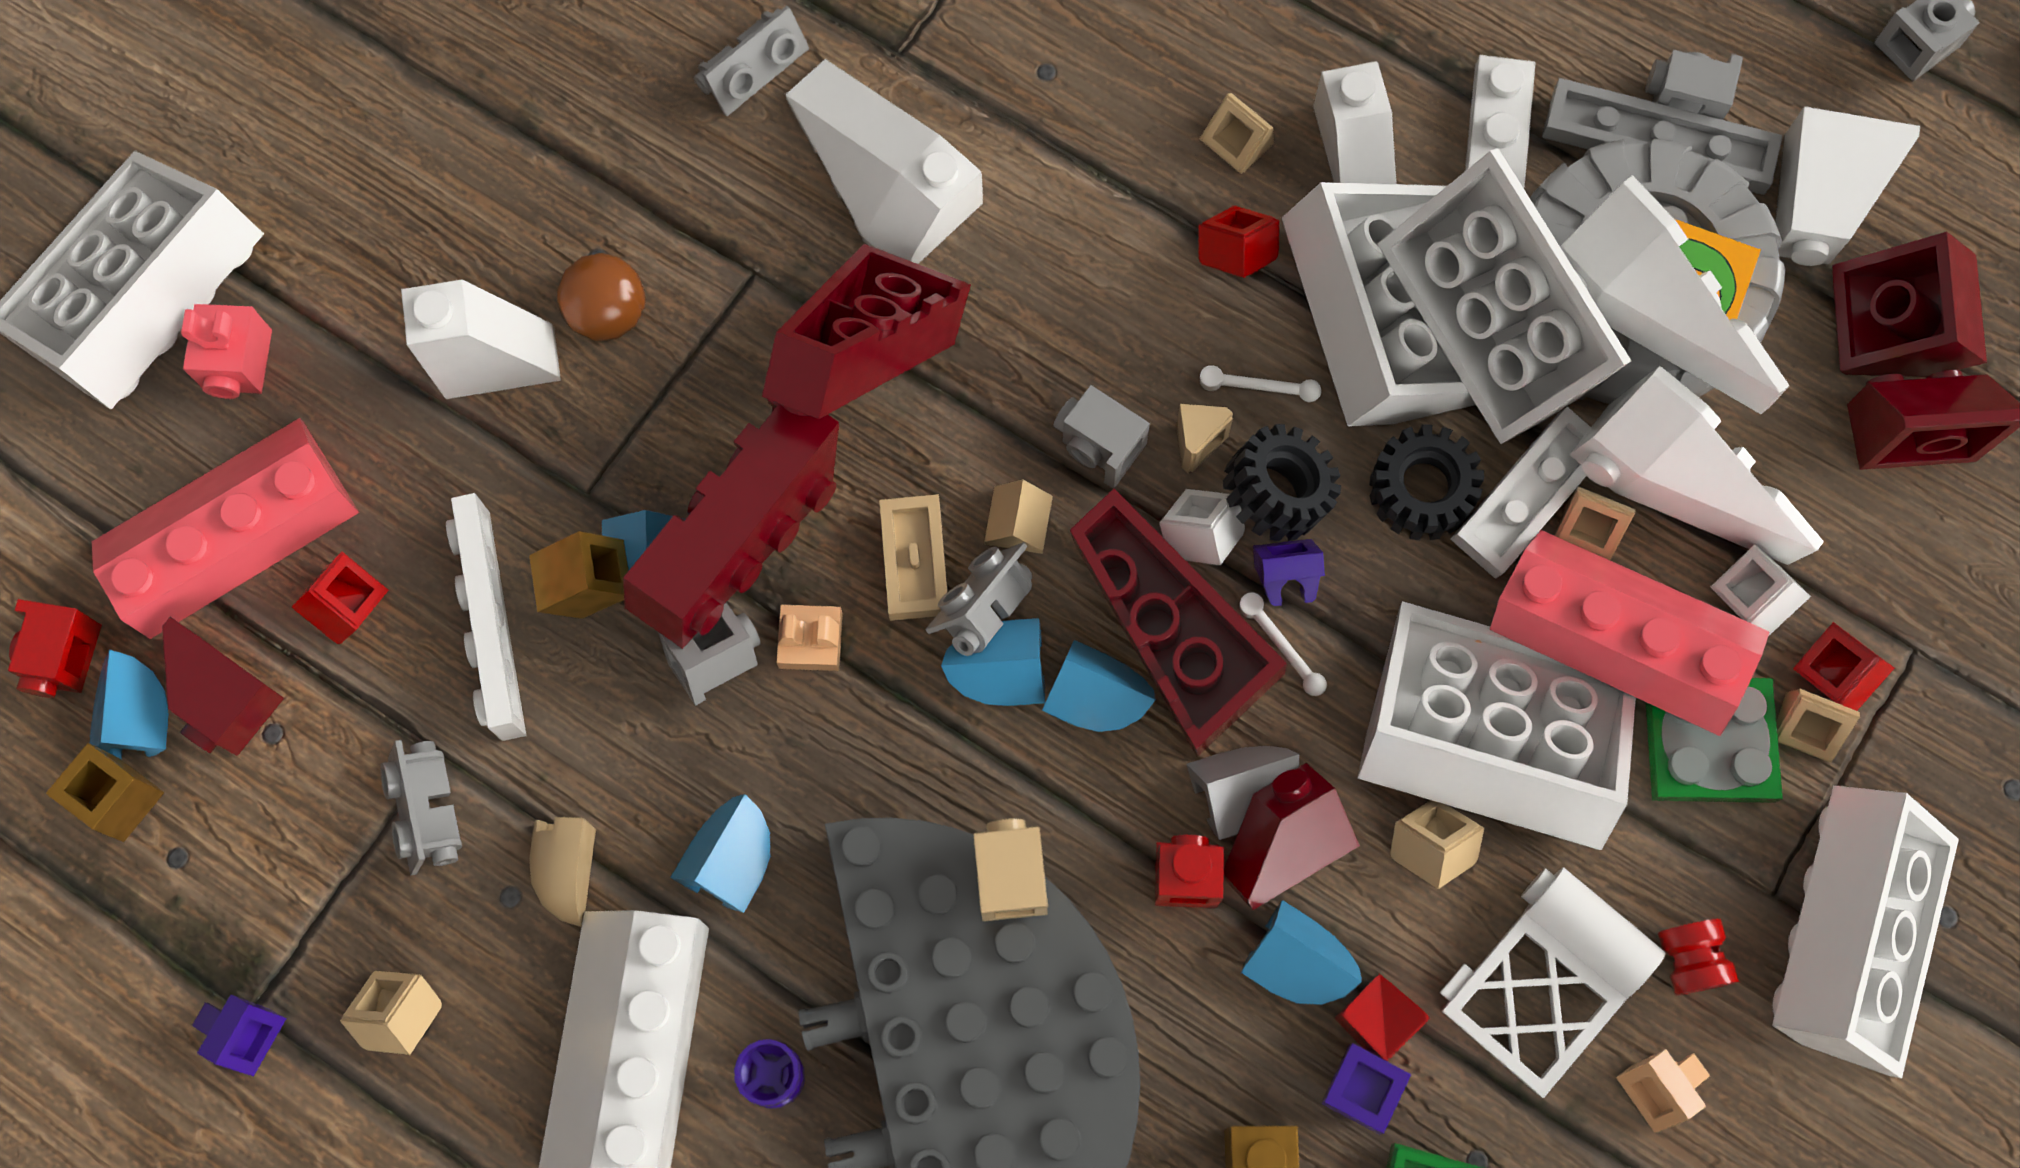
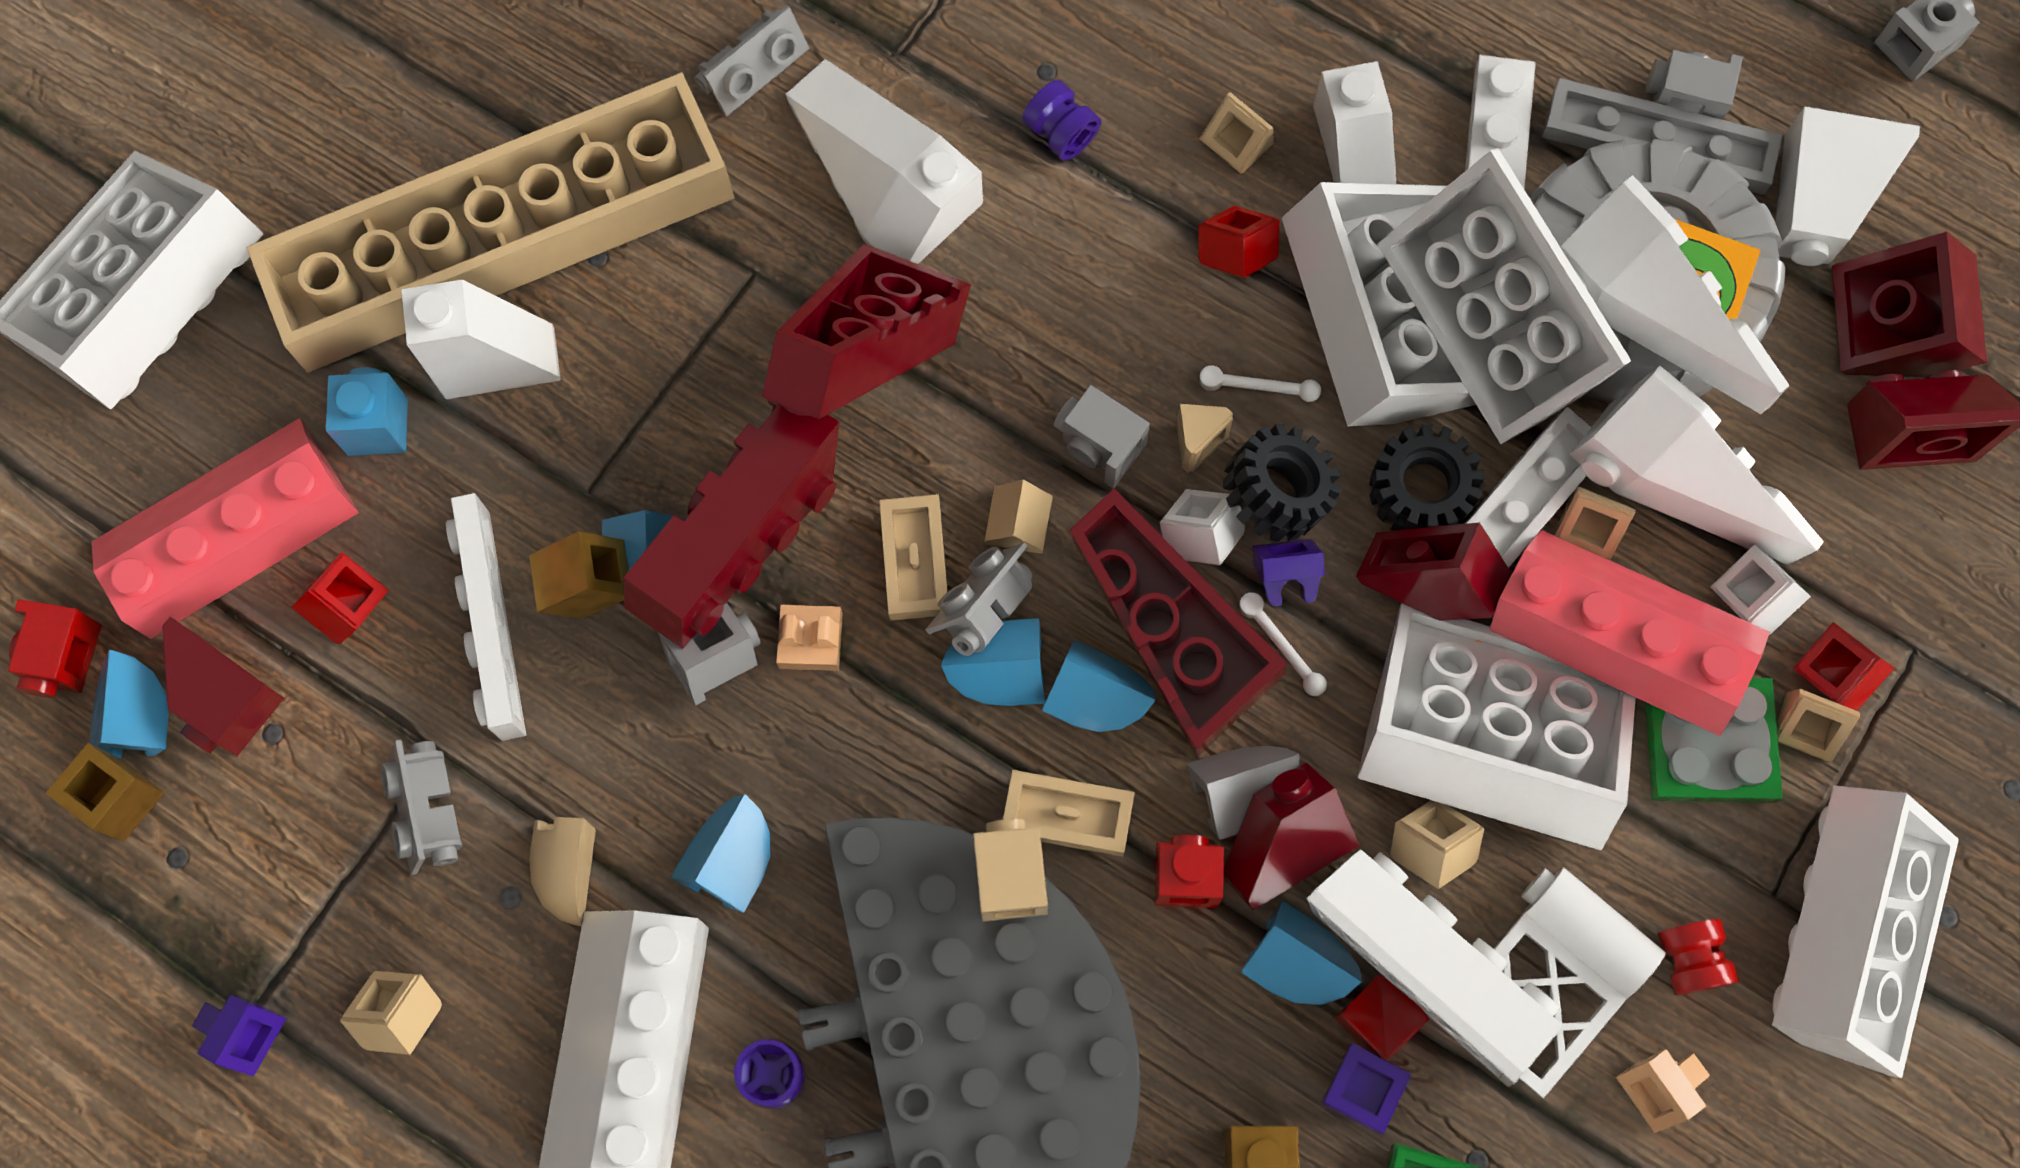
(226, 349): coral brick -> none
(366, 412): none -> dark azure brick
(492, 220): none -> tan brick
(601, 297): dark orange hair -> none
(1061, 120): none -> dark purple wheel
(1071, 811): none -> tan plate
(1436, 967): none -> white slope
(1437, 570): none -> dark red slope

